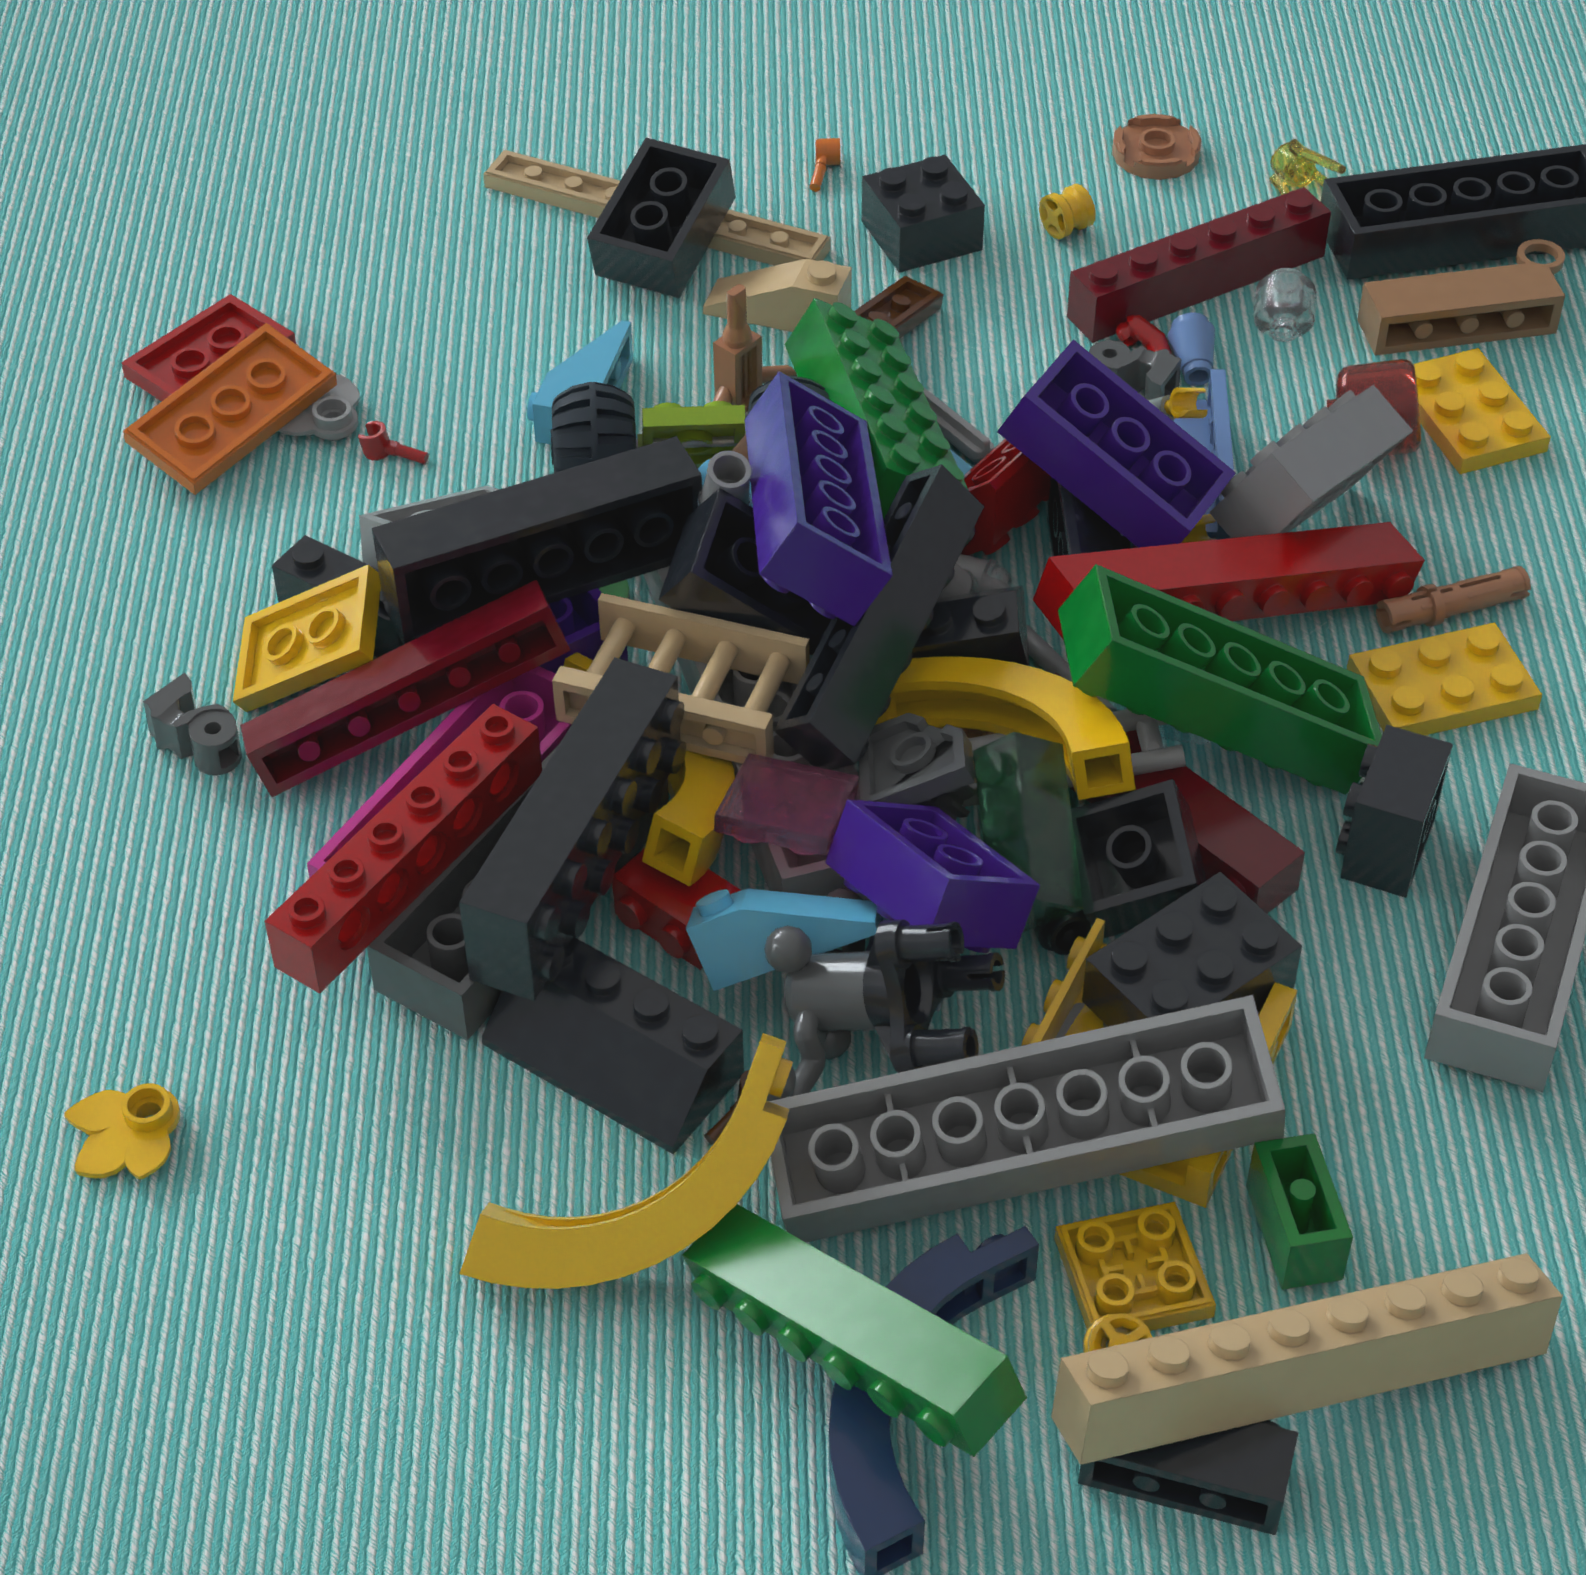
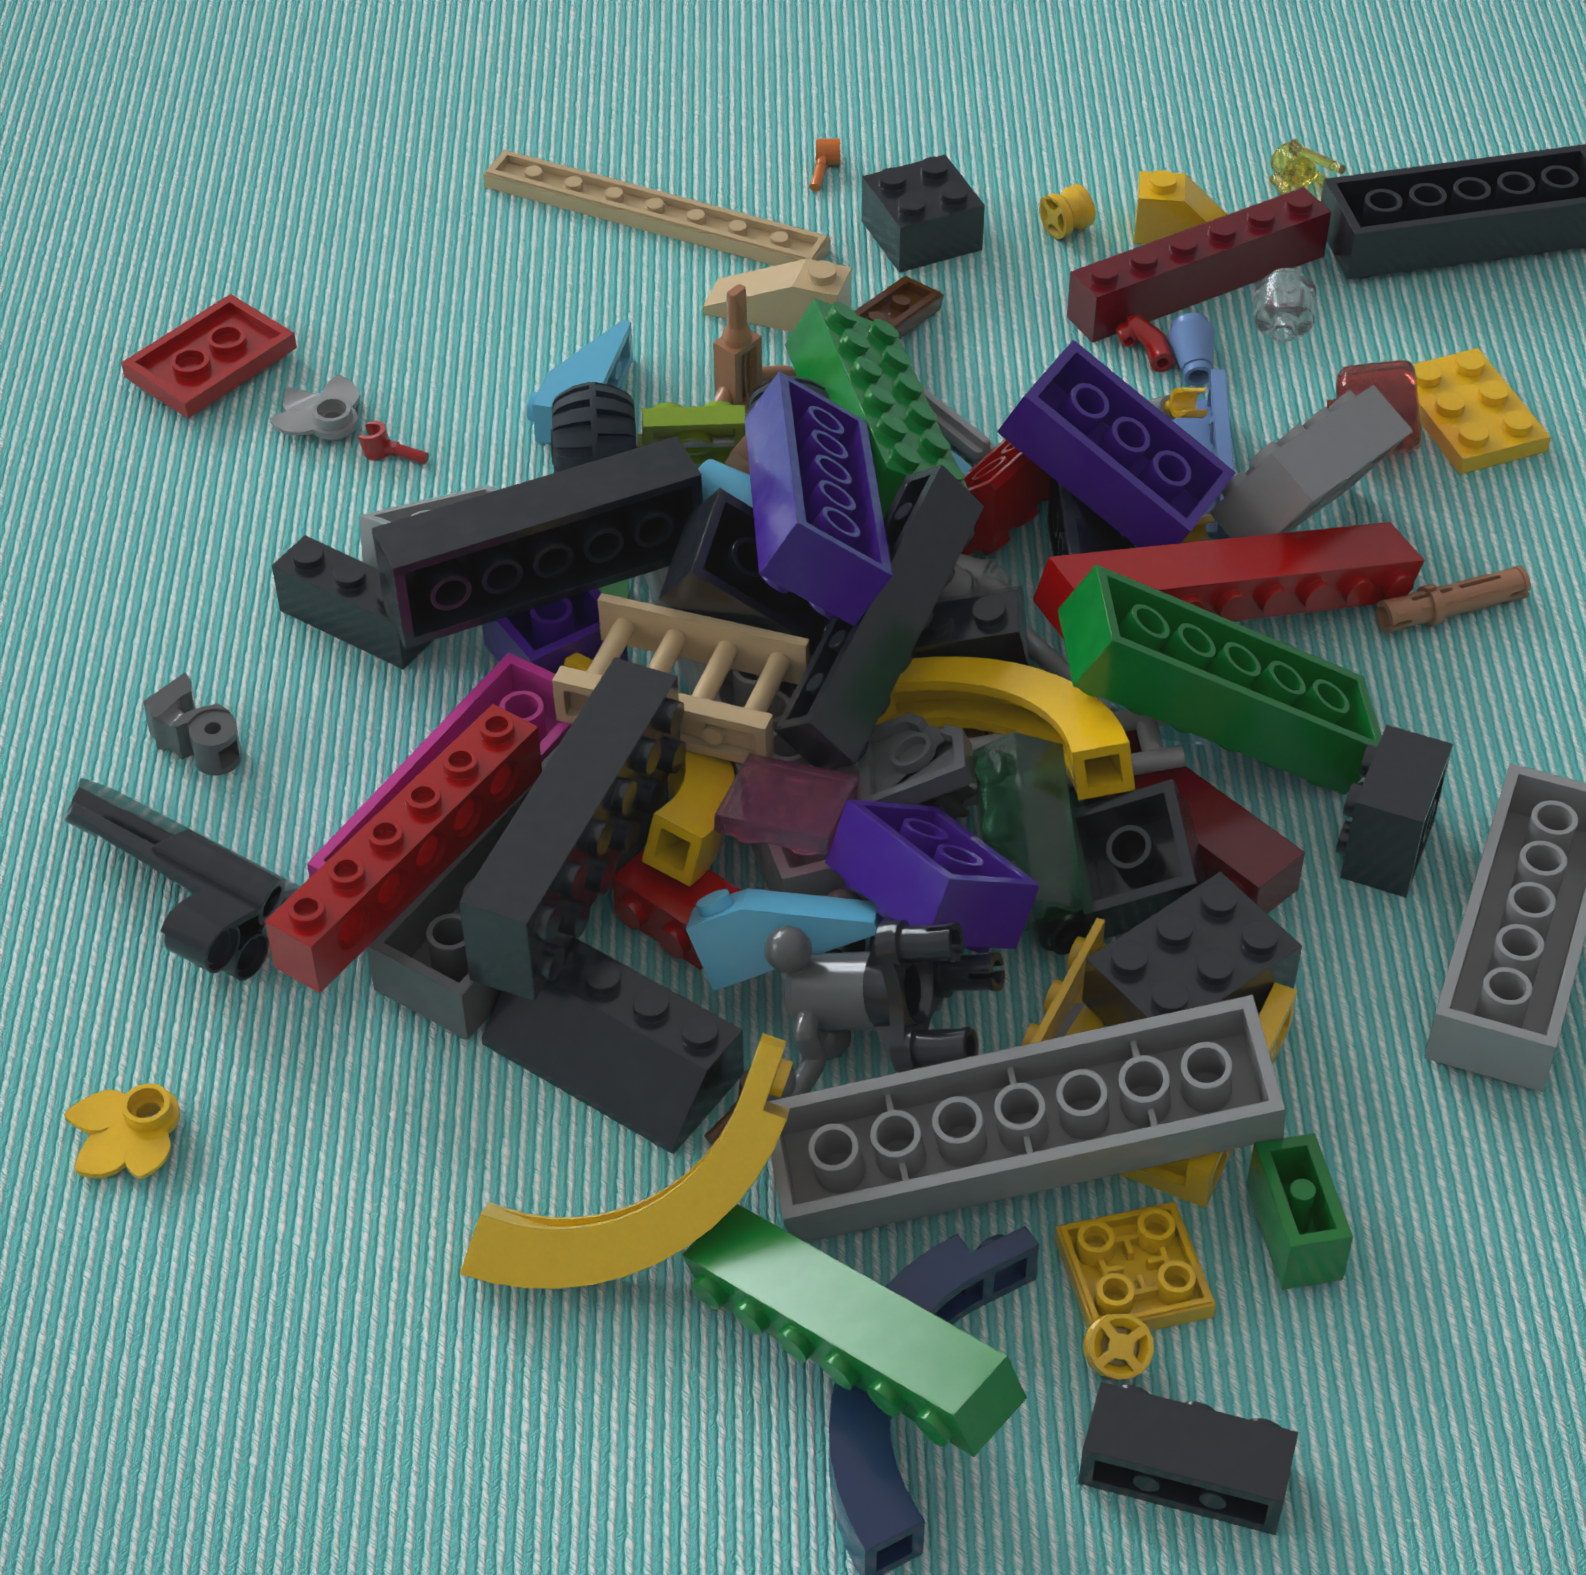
(230, 408): orange tile -> none
(231, 896): none -> black panel
(308, 639): yellow plate -> none
(403, 688): dark red brick -> none
(662, 217): black brick -> none
(729, 472): light grey piece -> none
(1140, 368): dark grey leg -> none
(1156, 147): nougat tile -> none
(1170, 205): none -> yellow slope
(1302, 1357): tan brick -> none
(1446, 681): yellow plate -> none
(1464, 305): medium nougat hinge -> none

